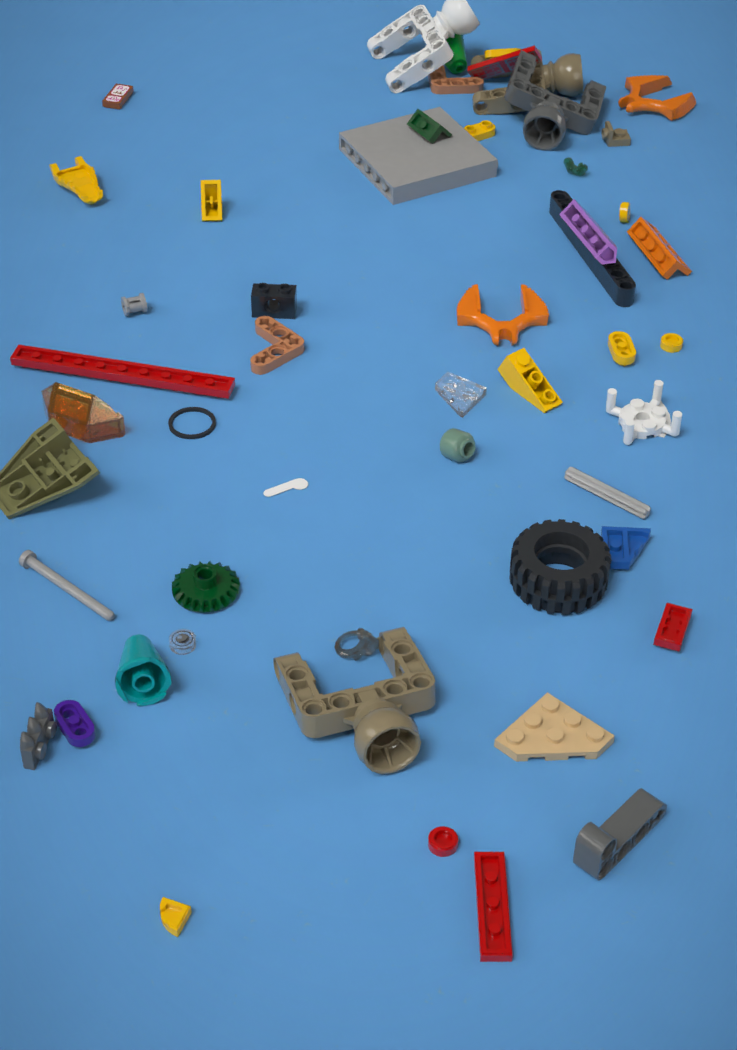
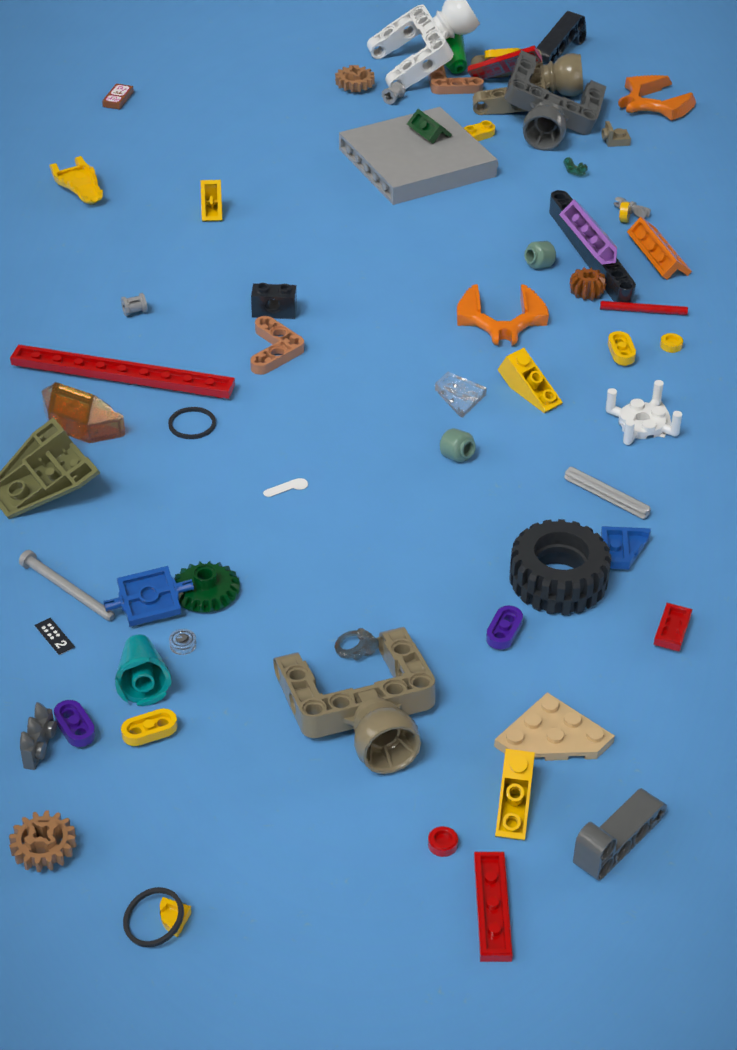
(42, 841): none -> medium nougat gear
(54, 636): none -> black sticker
(148, 596): none -> blue plate
(149, 727): none -> yellow plate
(167, 936): none -> black piece
(355, 78): none -> medium nougat gear
(391, 94): none -> light grey bush
(504, 627): none -> dark purple plate
(515, 794): none -> yellow slope
(540, 254): none -> sand green head
(568, 29): none -> black beam
(587, 283): none -> dark orange gear
(638, 210): none -> light grey piece
(647, 308): none -> red bar

